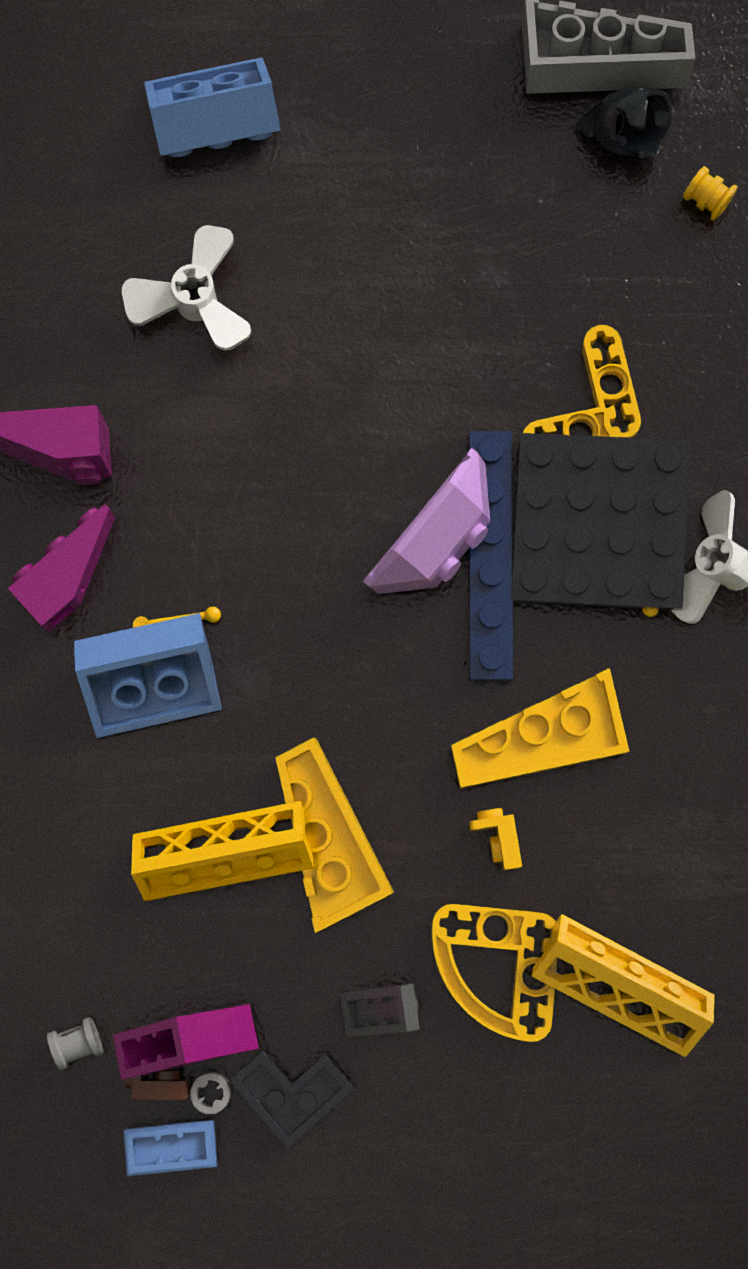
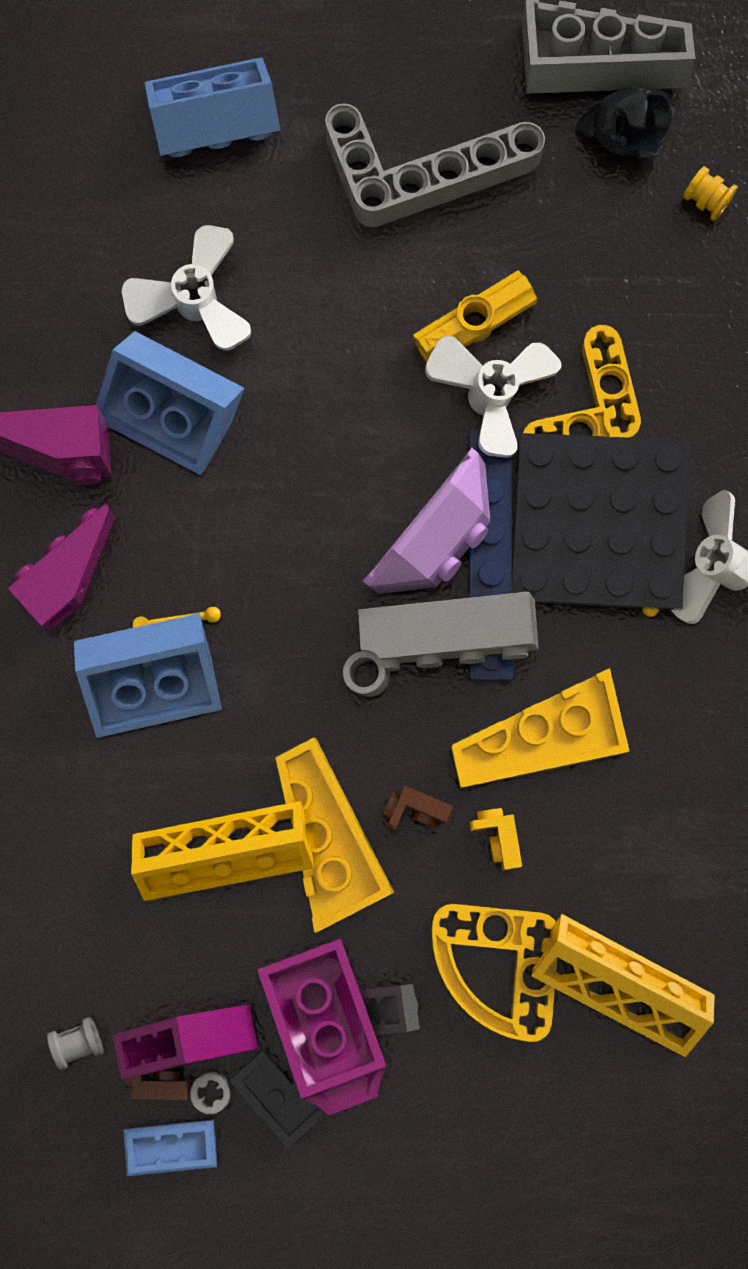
(167, 401): none -> medium blue slope
(324, 1028): none -> magenta slope
(424, 807): none -> reddish brown bracket
(426, 170): none -> light grey beam
(442, 631): none -> light grey hinge
(456, 366): none -> white piece
(496, 304): none -> yellow piece

